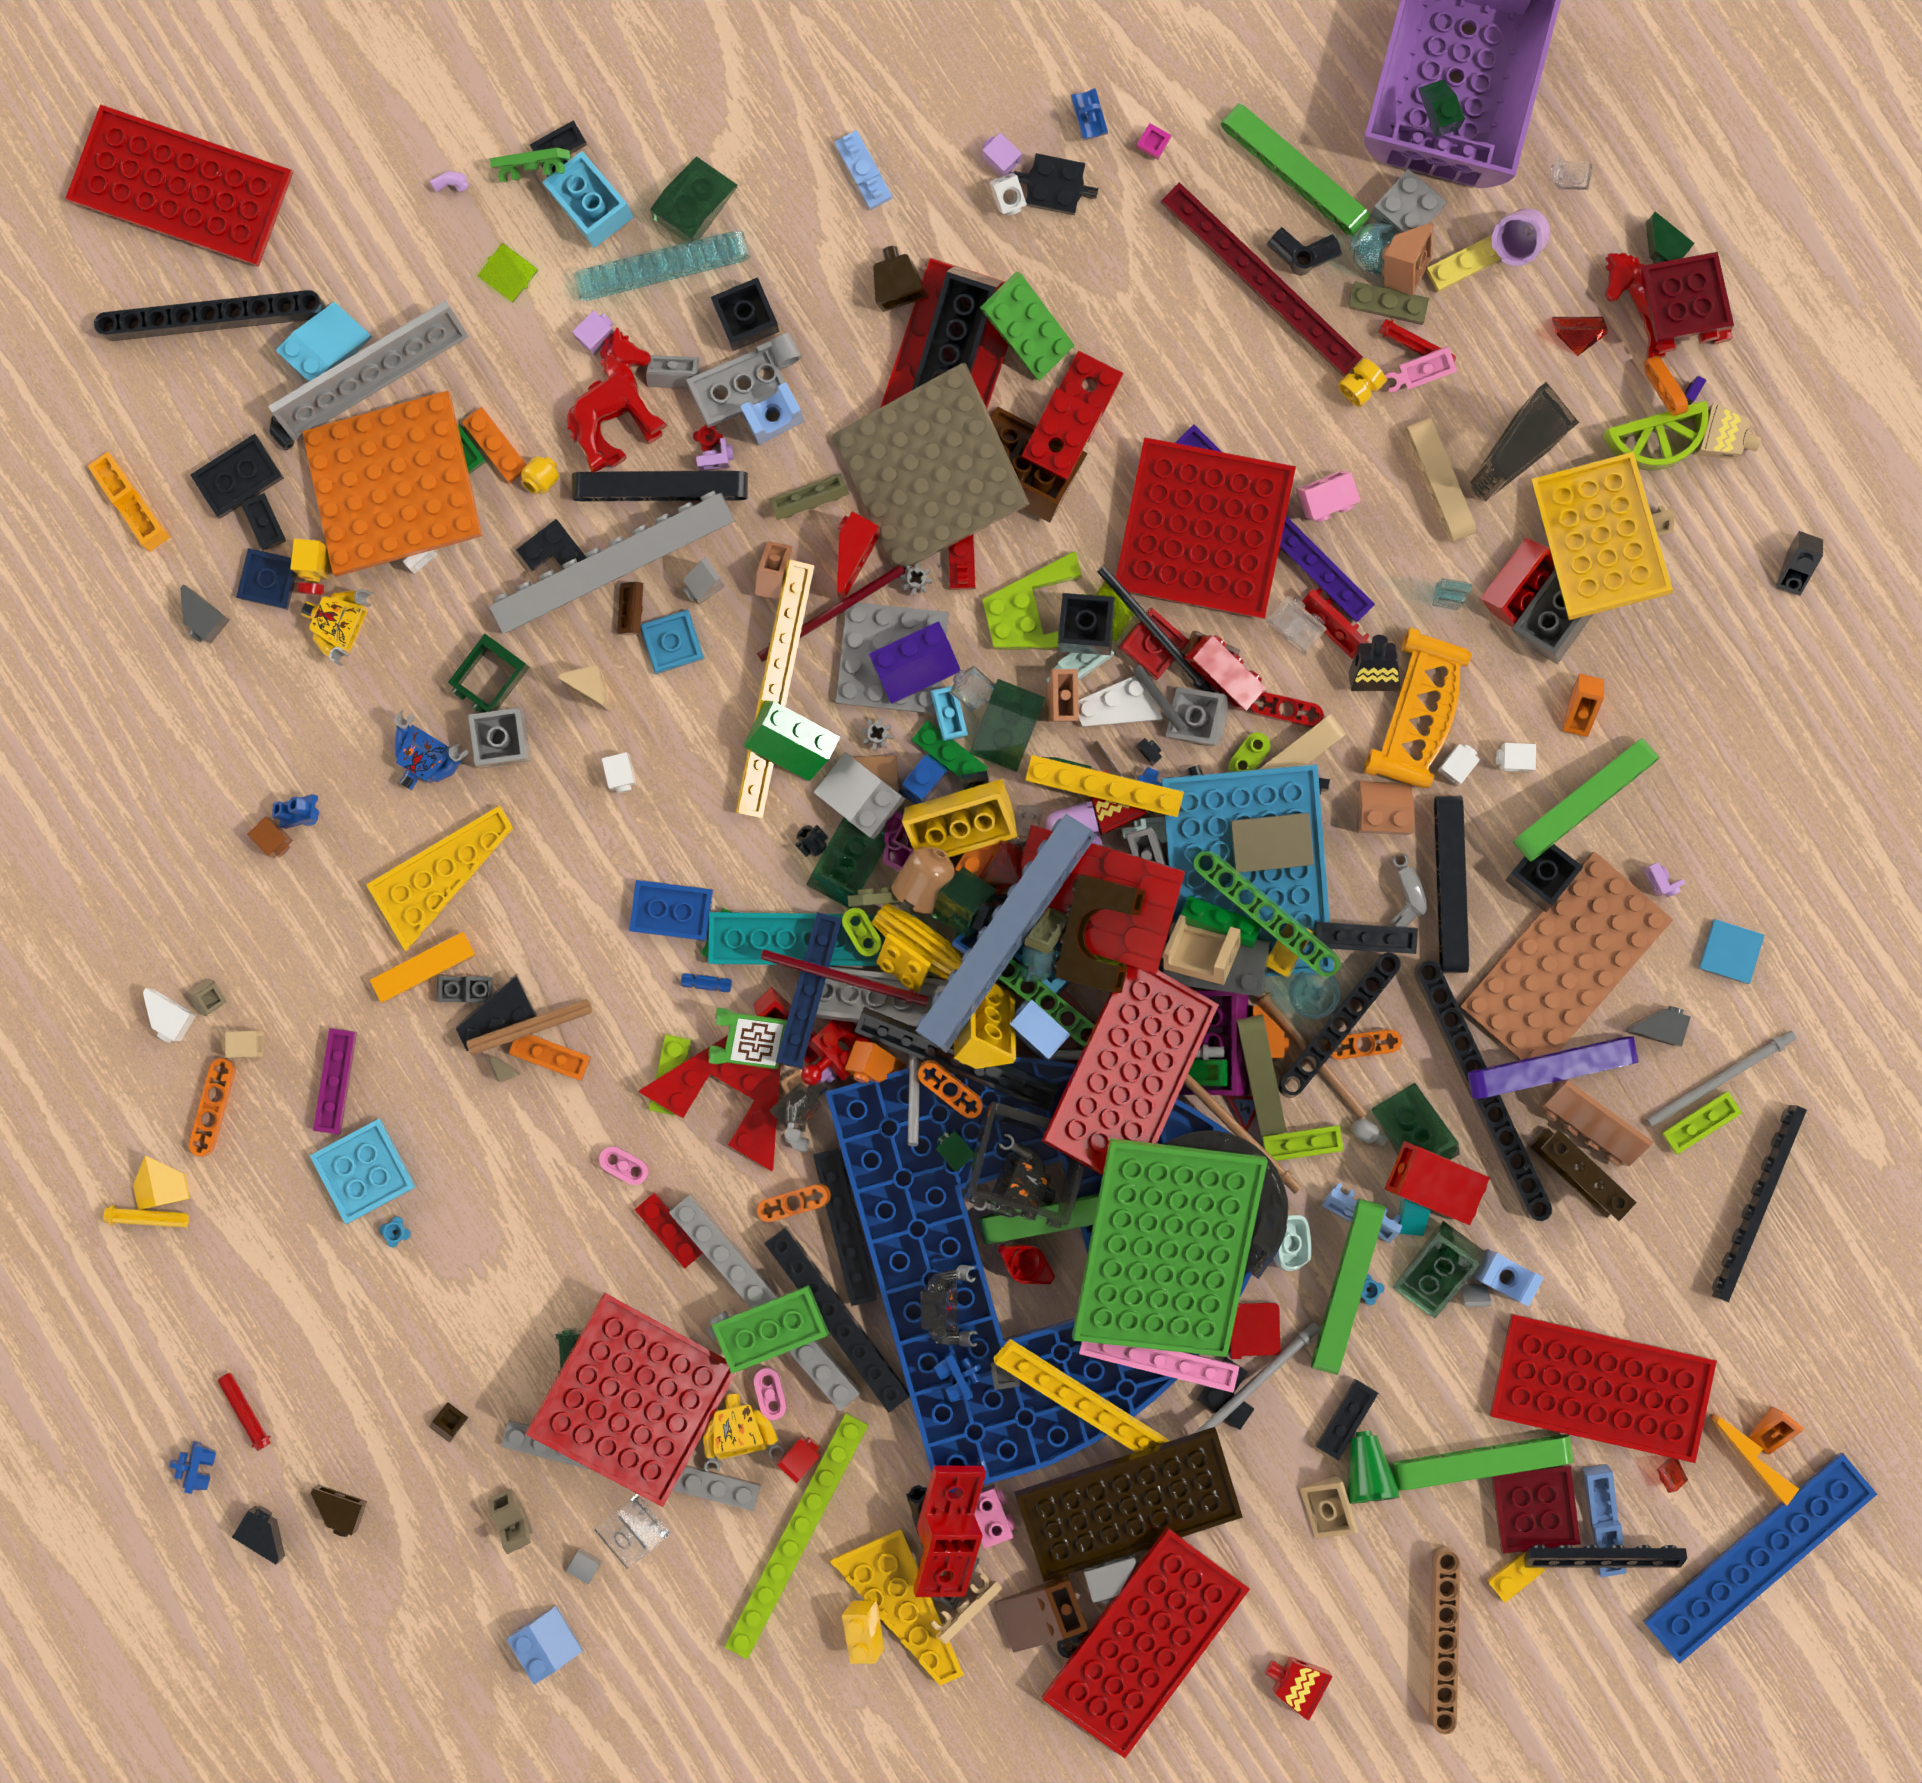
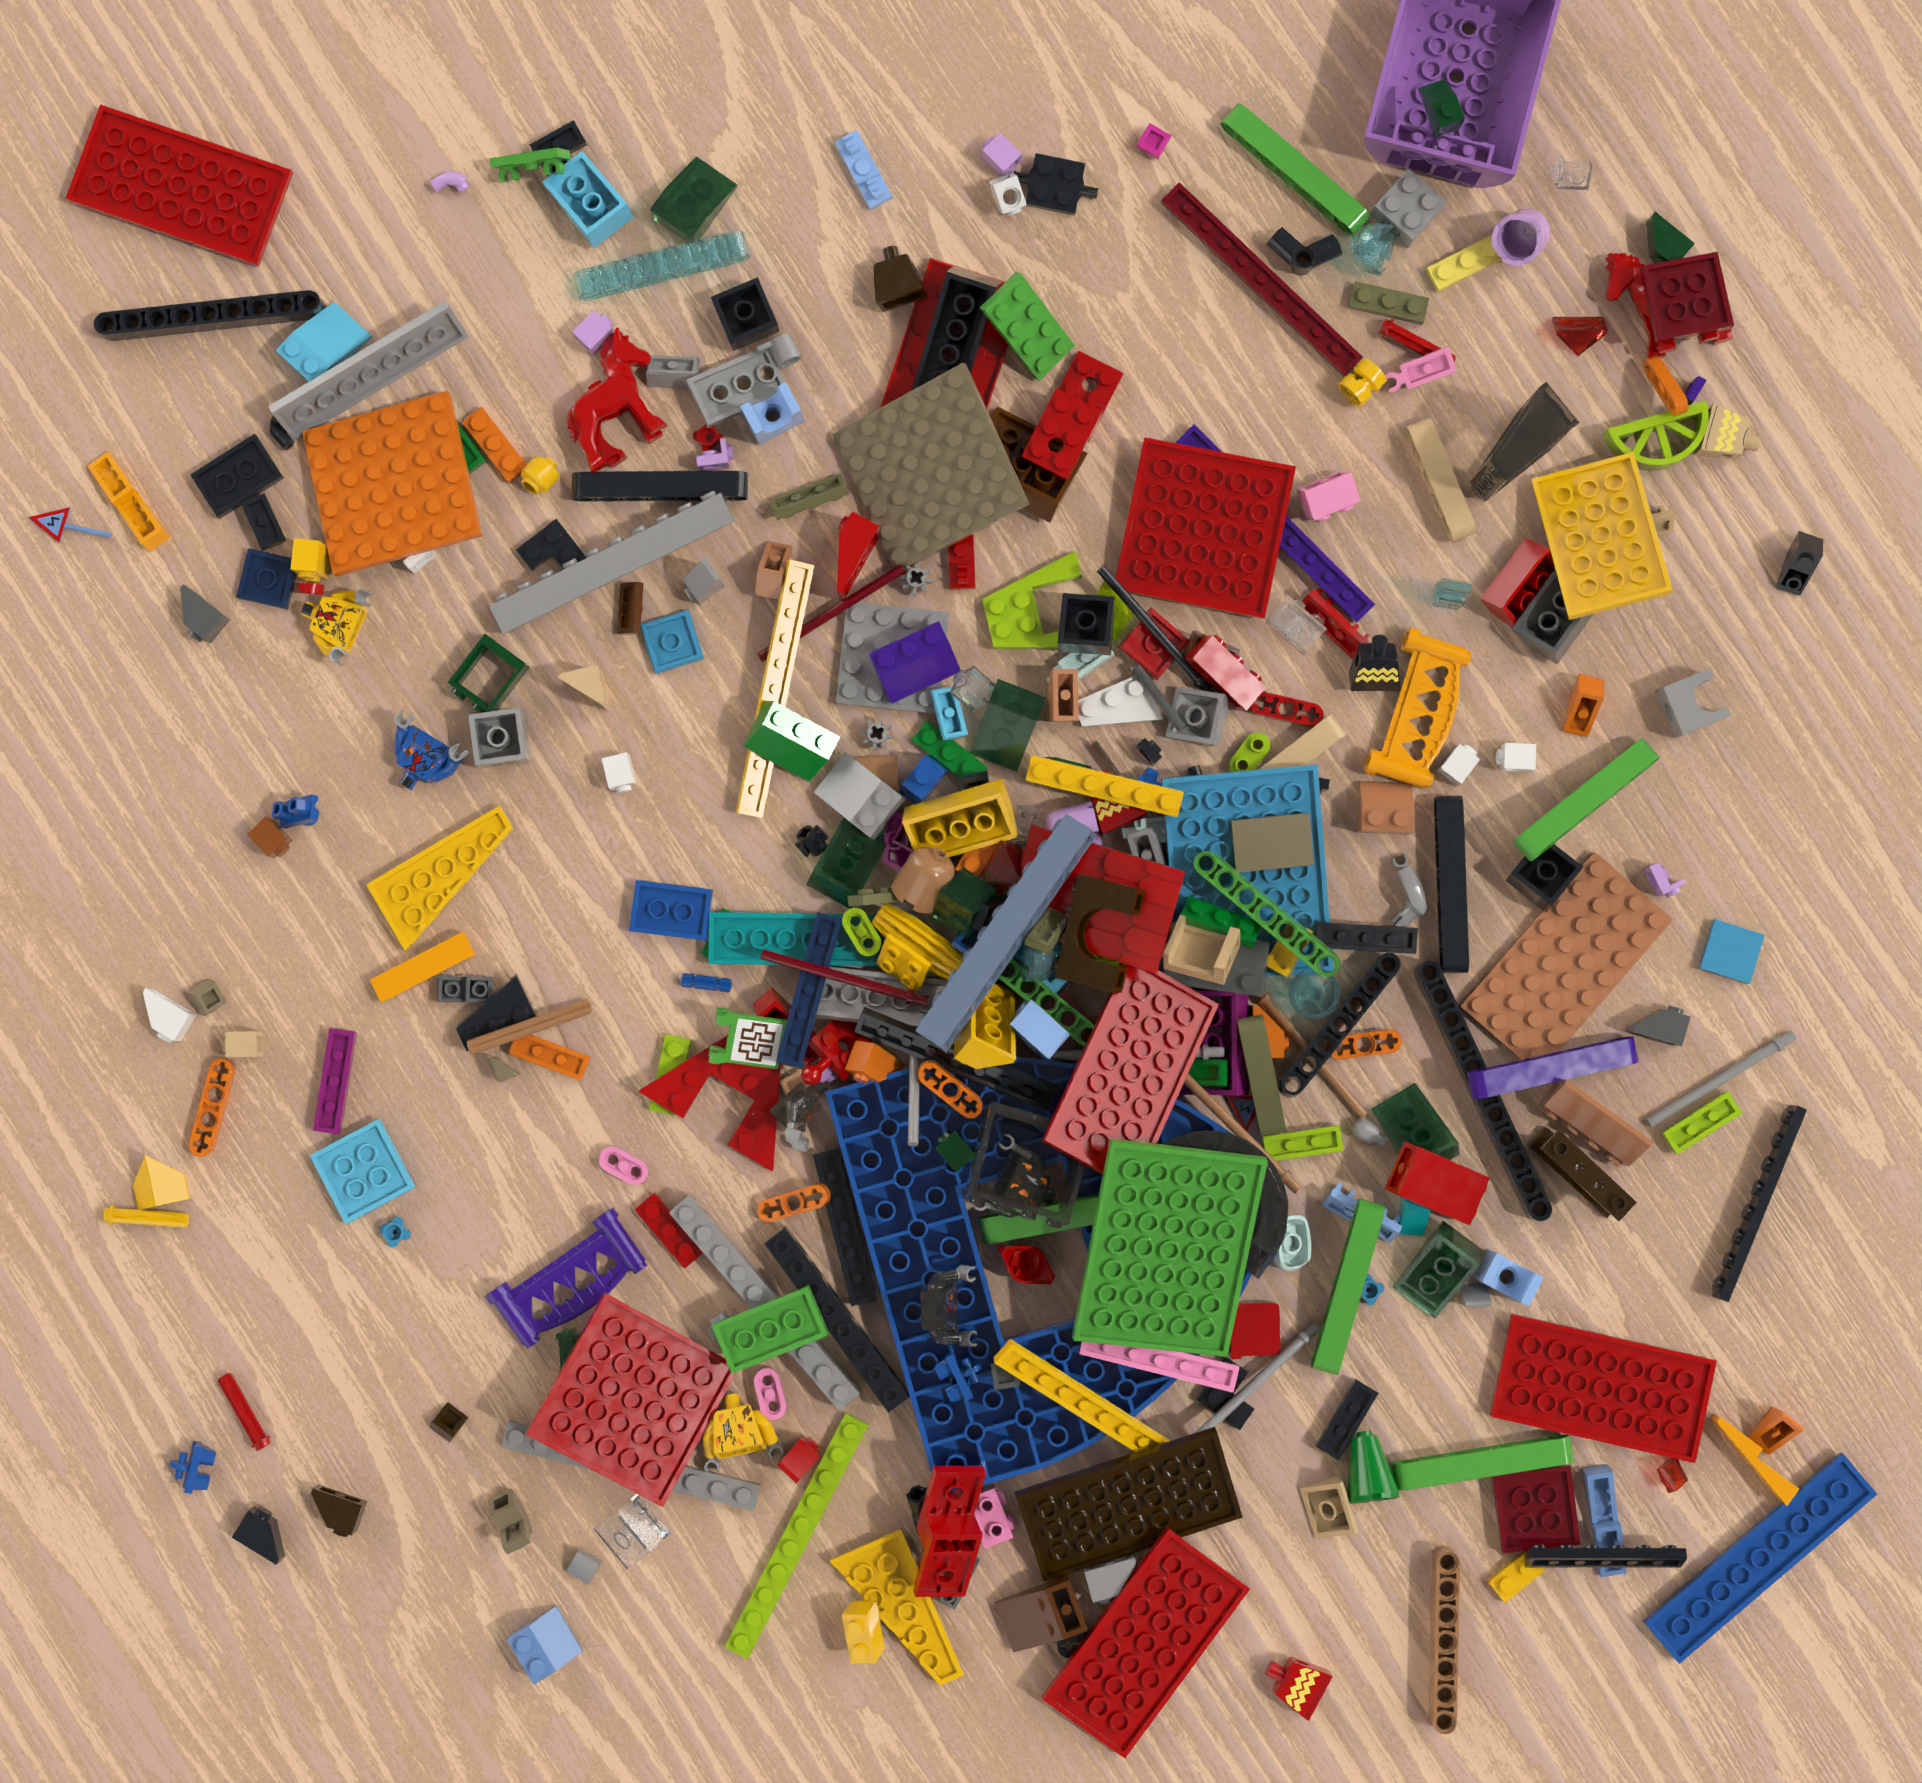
(55, 523): none -> piece
(507, 272): clear neon green piece -> none
(516, 1303): none -> dark purple piece
(966, 1609): tan plate -> none
(1089, 114): blue hips -> none
(1407, 258): nougat slope -> none
(1681, 707): none -> light grey piece

